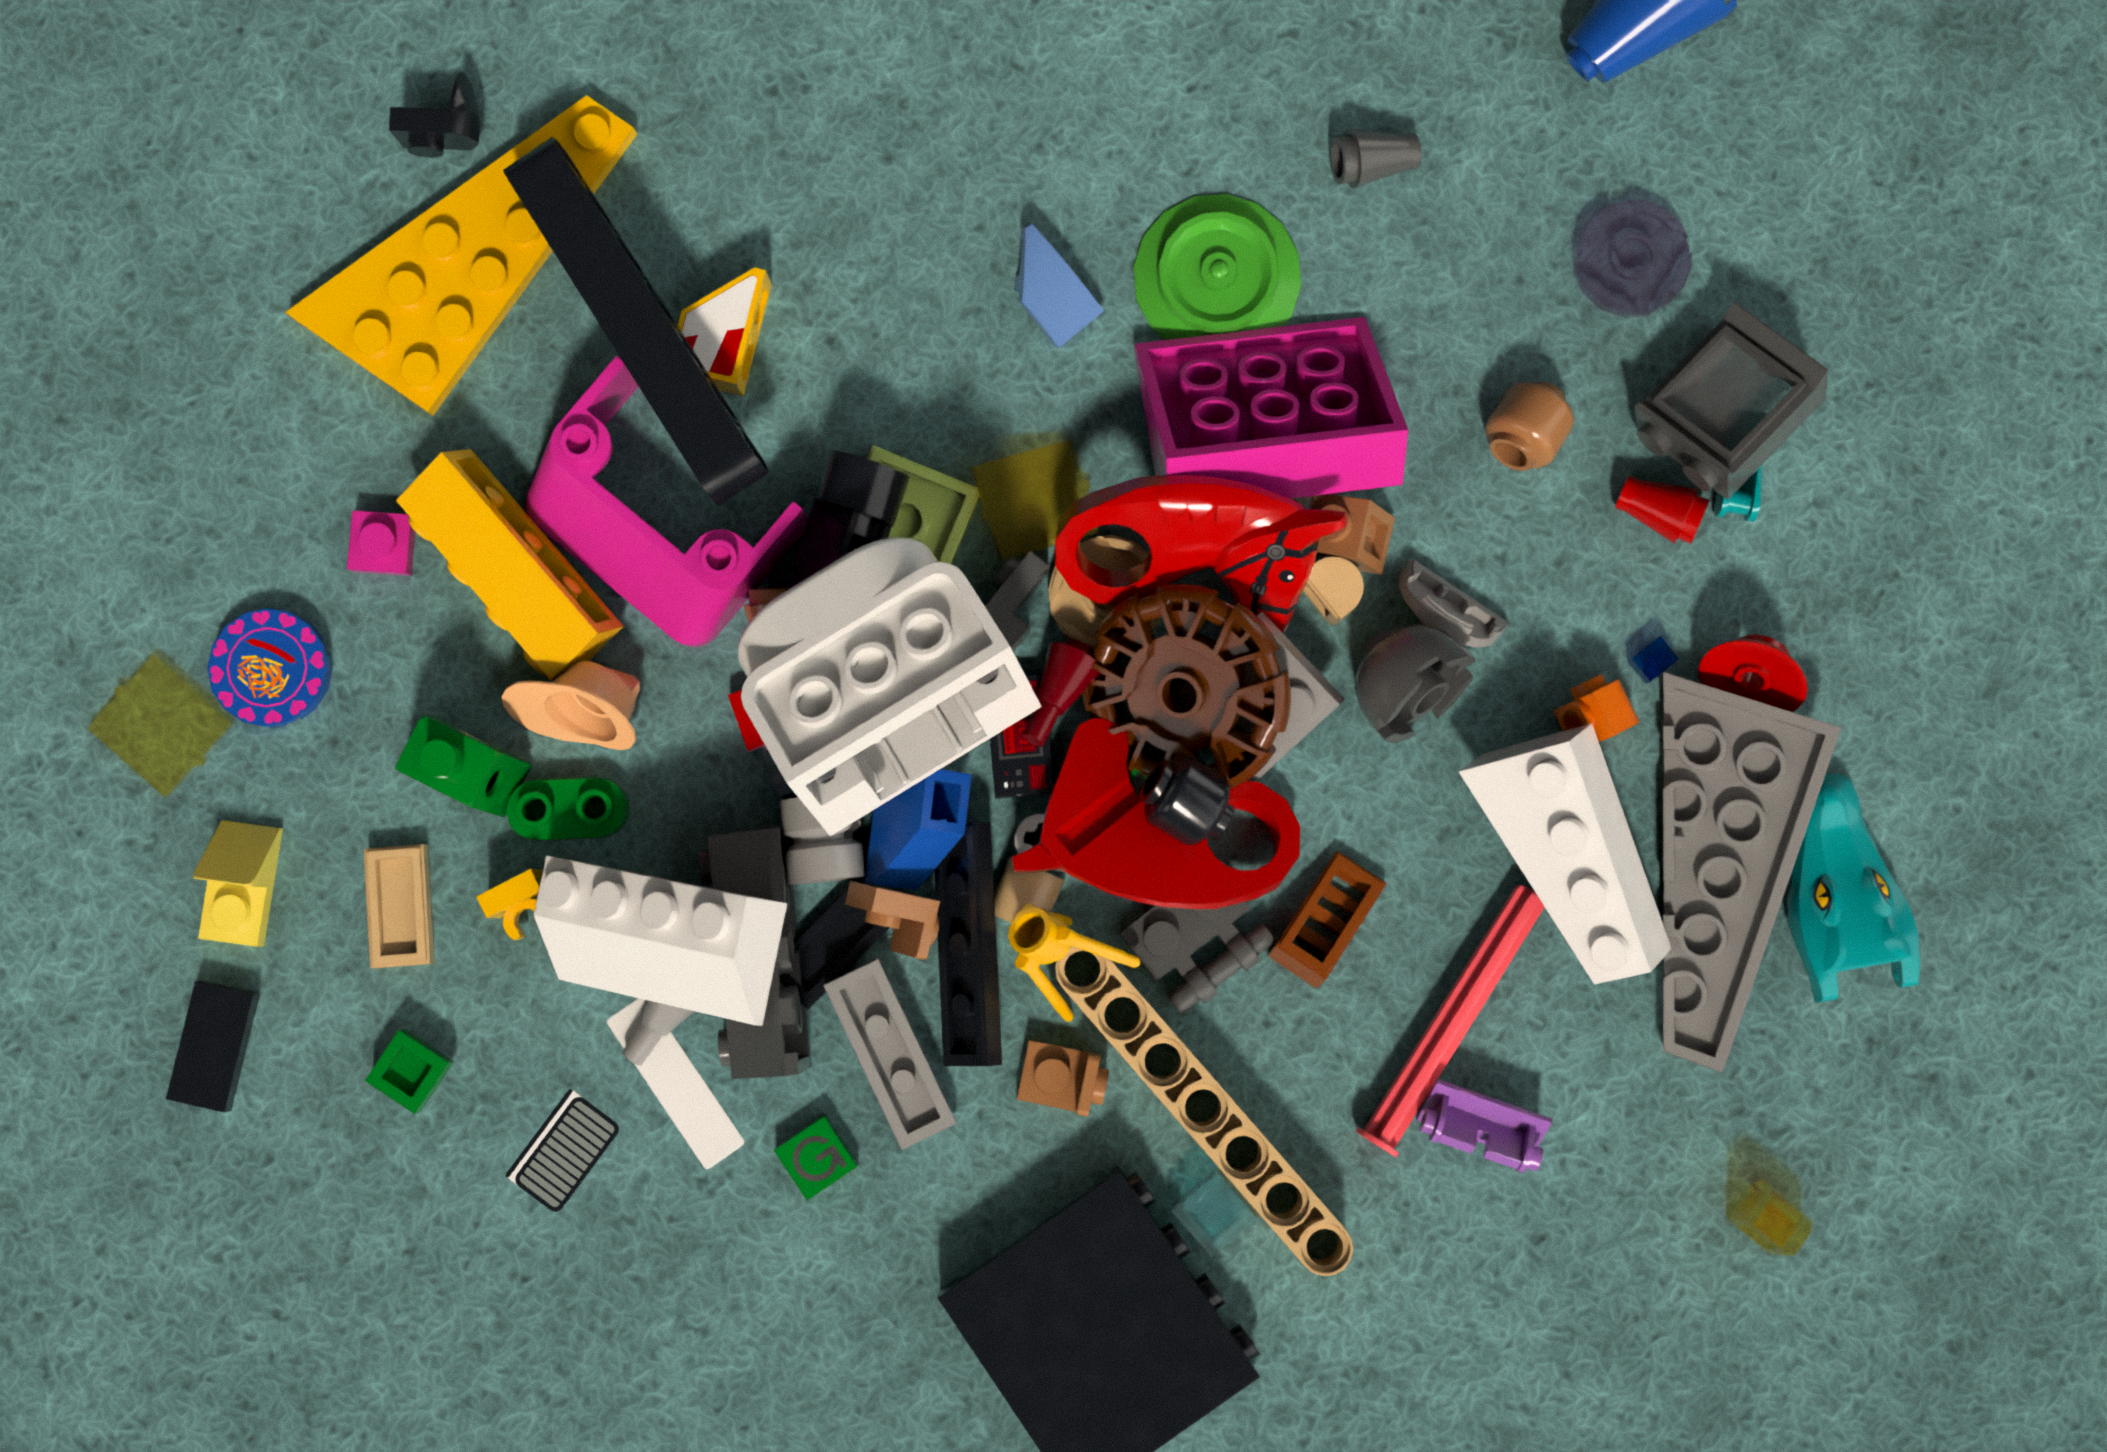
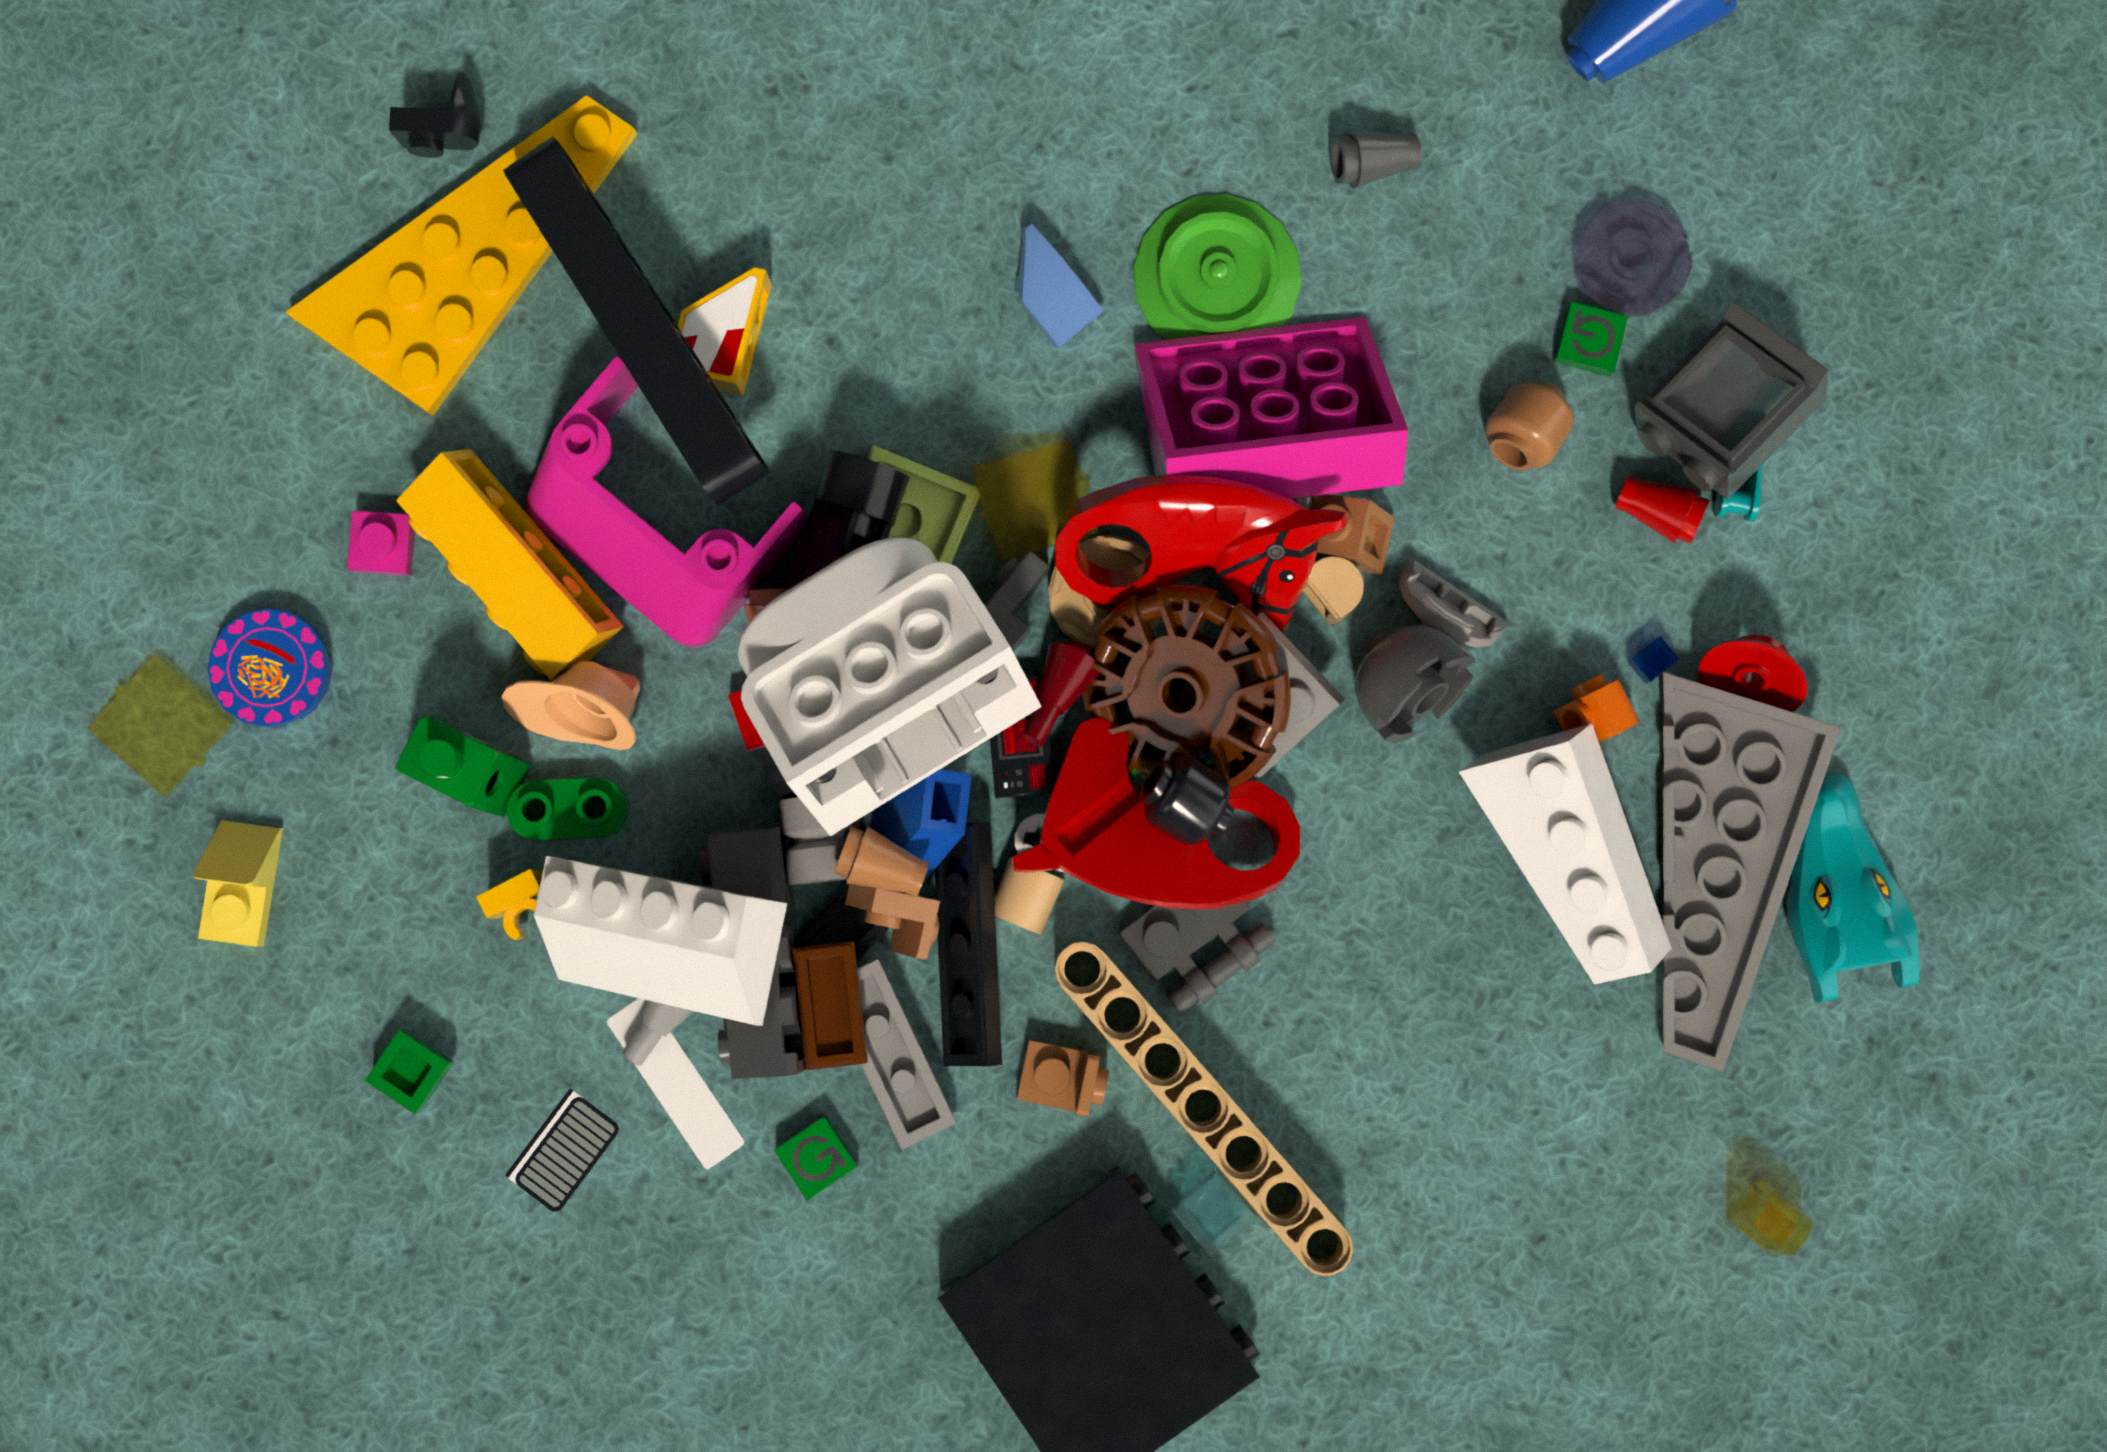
(213, 1046): black tile -> none
(399, 906): tan tile -> none
(830, 1005): none -> reddish brown tile
(879, 863): none -> medium nougat cone
(1045, 939): yellow plant -> none
(1299, 961): dark orange slope -> none
(1453, 1019): coral axle -> none
(1464, 1116): medium lavender hinge -> none
(1590, 339): none -> green tile

